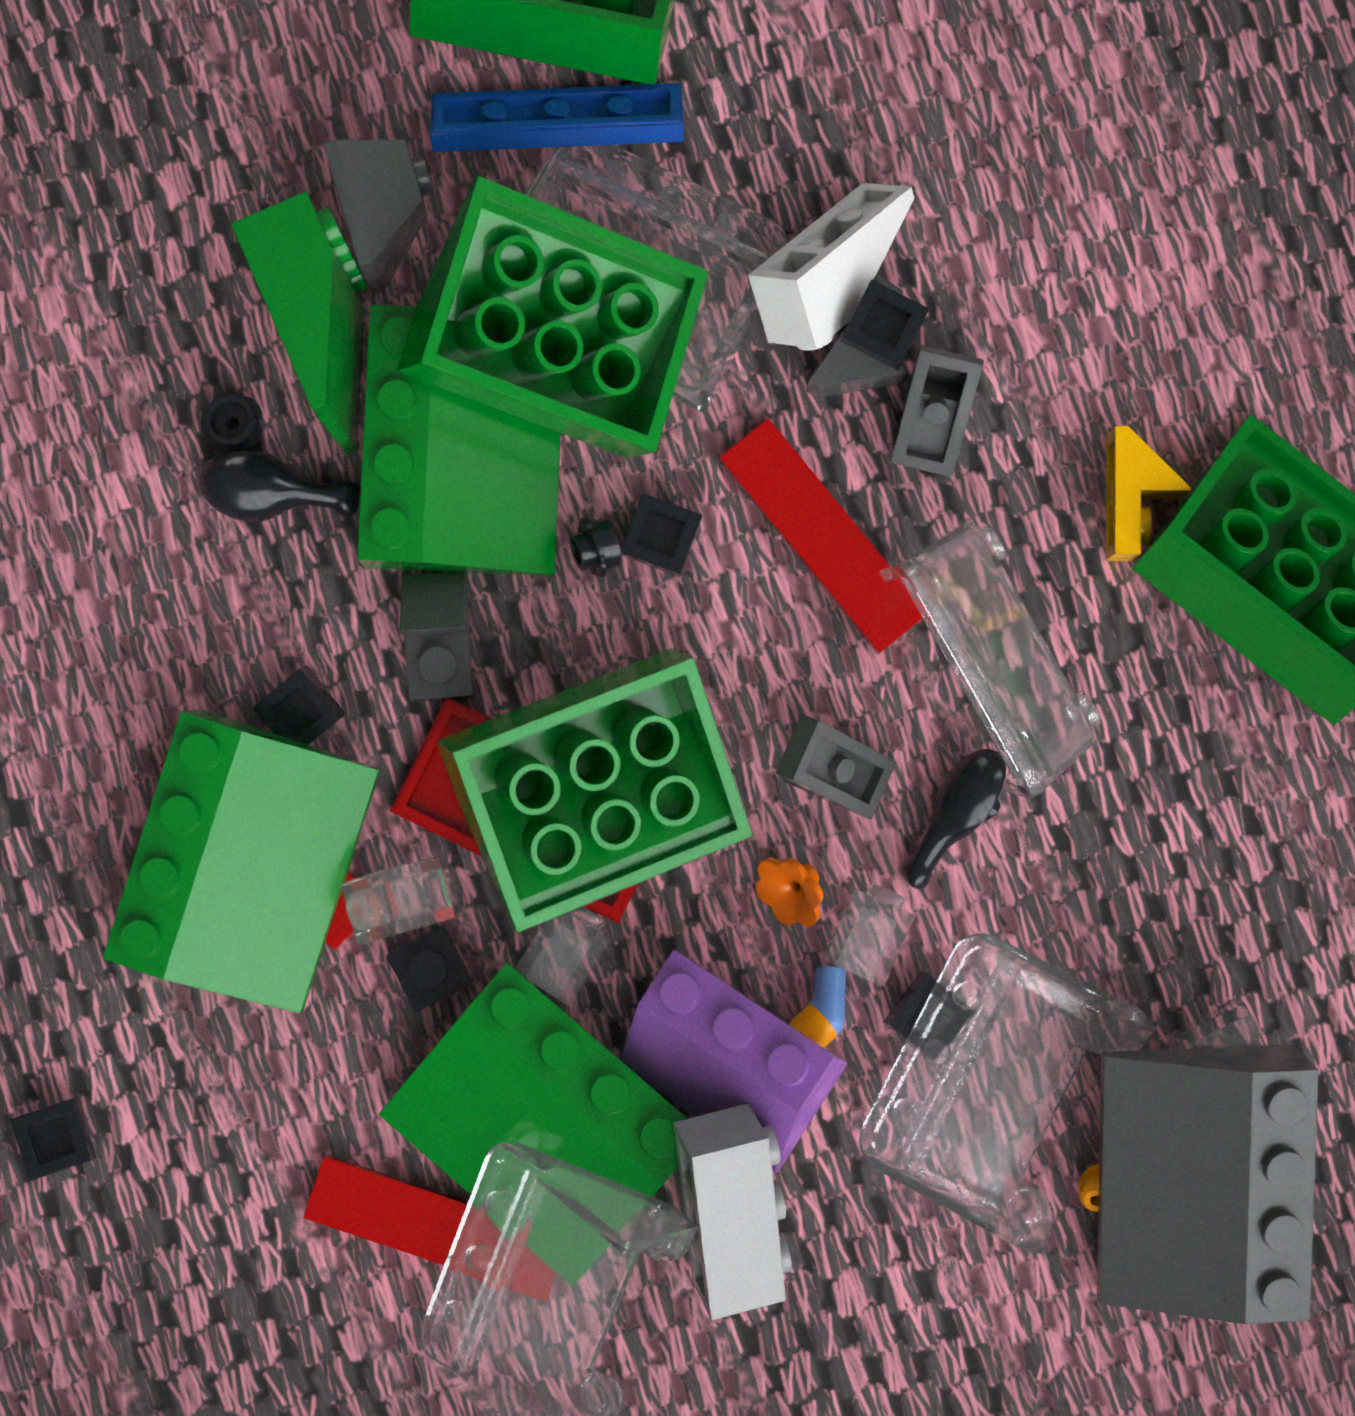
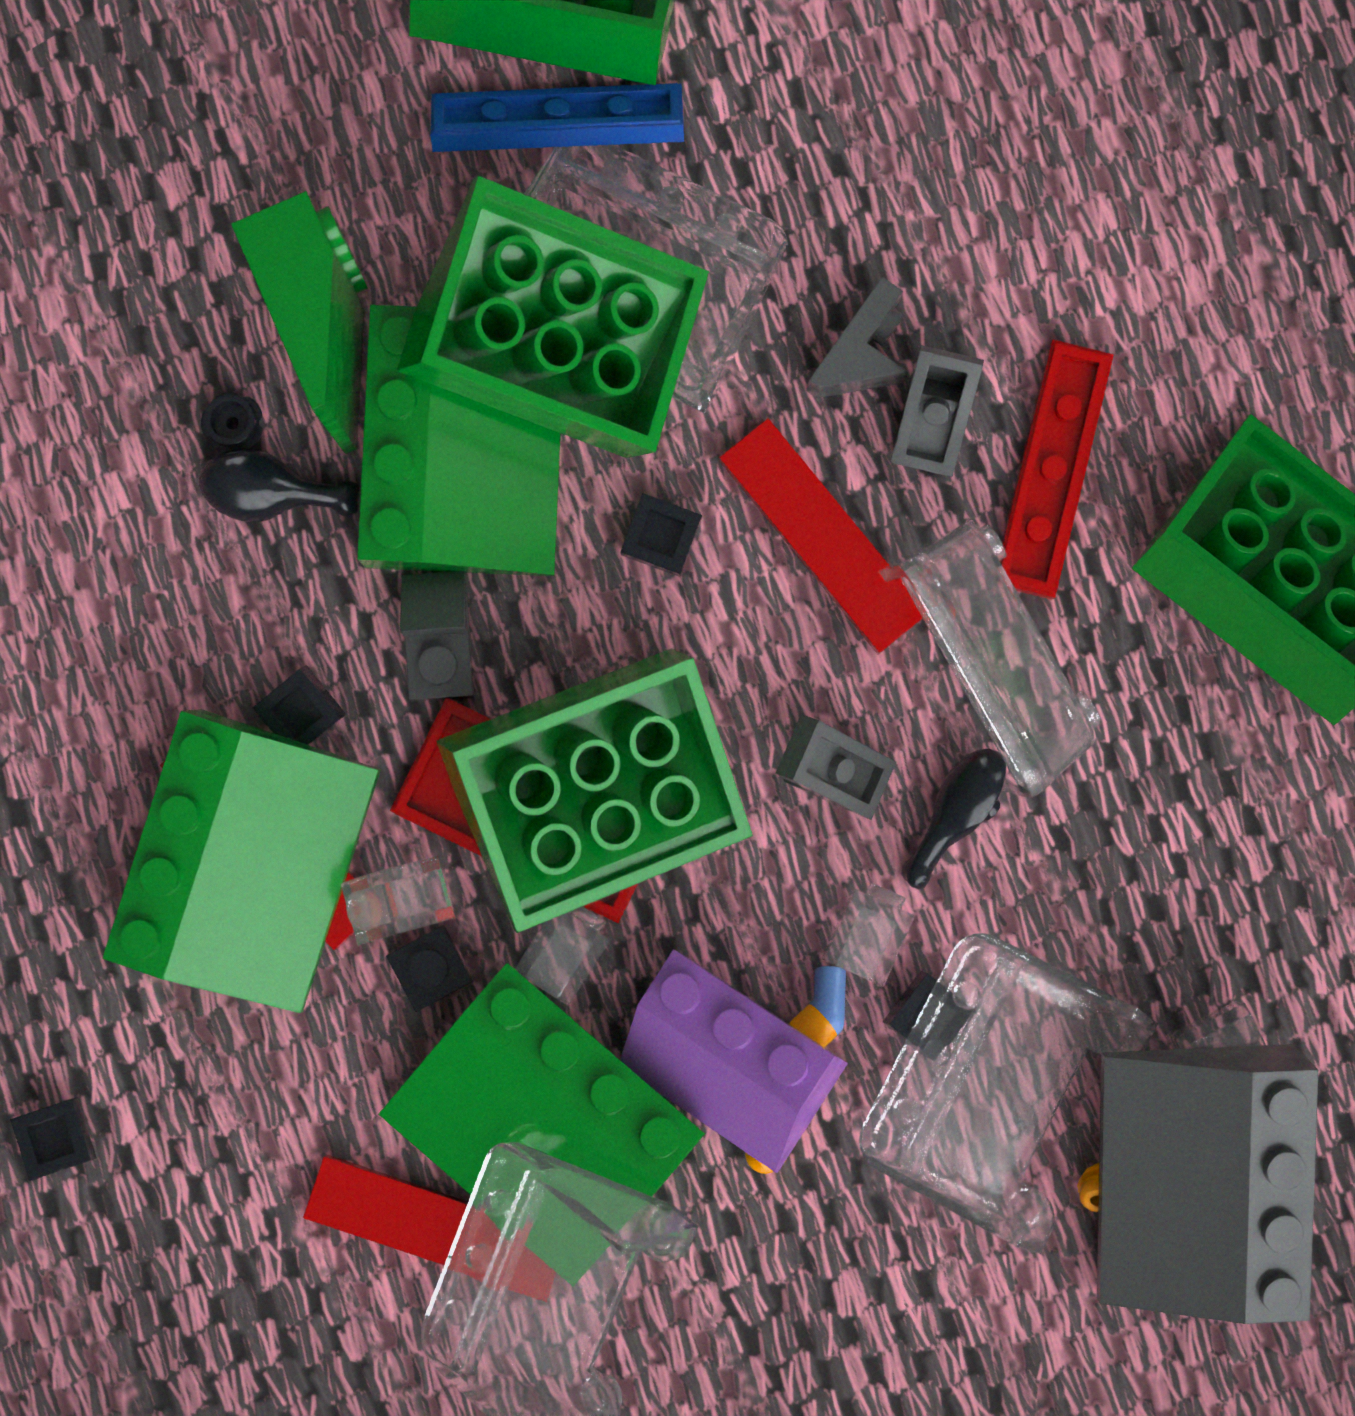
(380, 201): dark grey slope -> none
(595, 546): black plate -> none
(737, 1205): brick -> none
(790, 890): orange plant -> none
(824, 271): white slope -> none
(884, 324): black plate -> none
(1054, 466): none -> red tile
(1133, 475): yellow slope -> none

